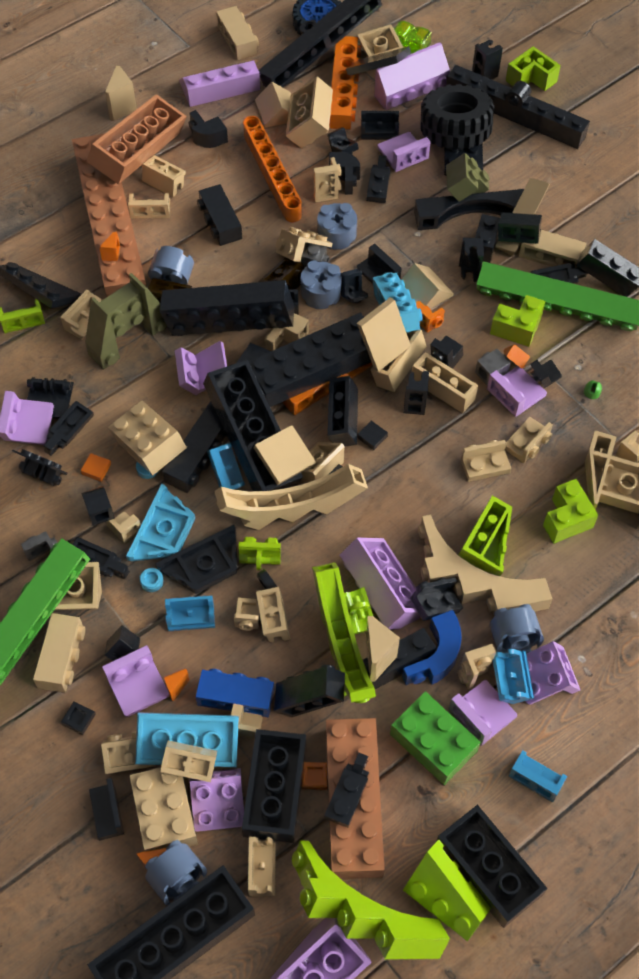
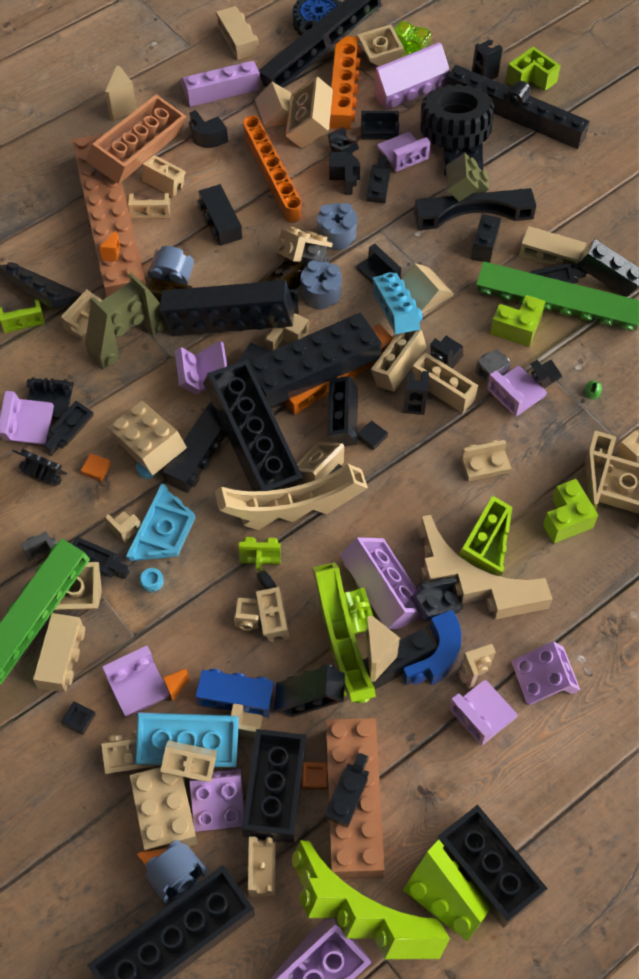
(98, 505): black brick -> none
(106, 811): black panel -> none
(121, 643): black panel -> none
(190, 613): dark azure hinge -> none
(203, 562): black wing -> none
(225, 467): dark azure hinge -> none
(284, 454): tan tile -> none
(327, 181): tan bracket -> none
(352, 286): black bracket -> none
(378, 61): black tile -> none
(384, 334): tan tile -> none
(429, 319): orange bracket -> none
(434, 738): bright green brick -> none
(471, 257): black hinge -> none
(512, 676): dark azure hinge -> none
(516, 355): orange slope -> none
(516, 629): sand blue brick -> none
(519, 228): black hinge -> none
(527, 204): tan slope -> none
(527, 439): tan bracket -> none
(537, 777): dark azure hinge -> none

